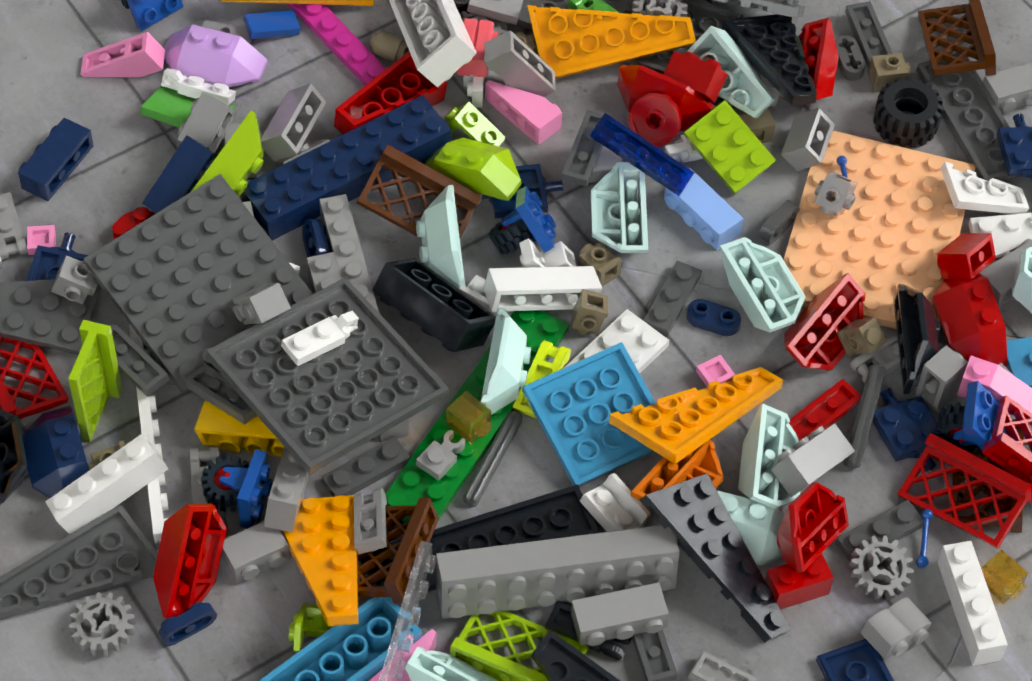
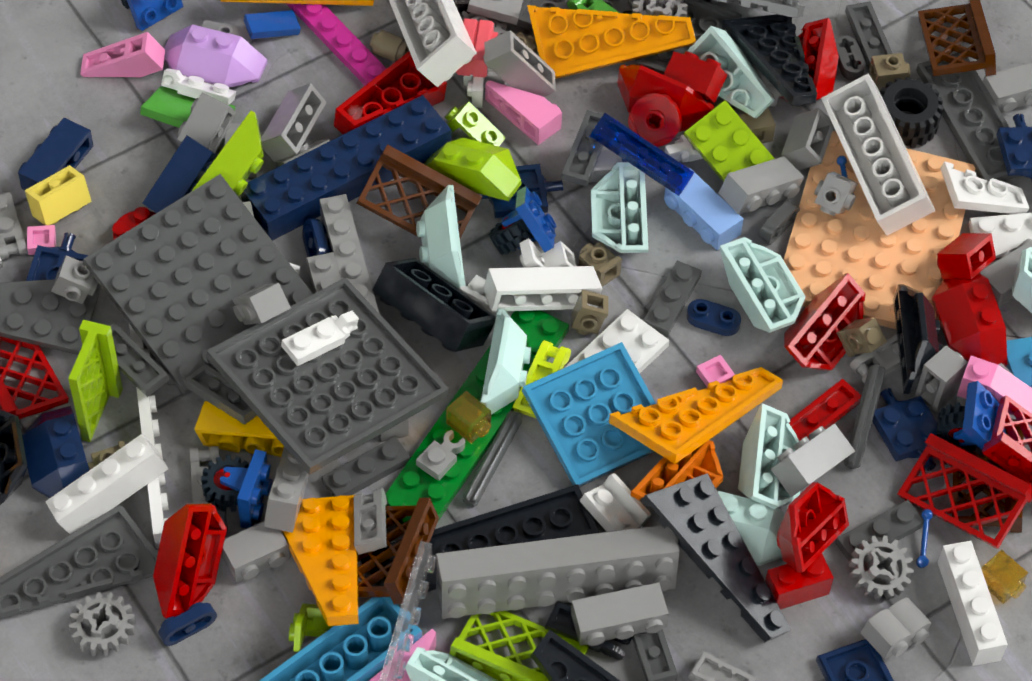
(58, 196): none -> light yellow brick
(761, 185): none -> light grey brick
(877, 154): none -> white brick

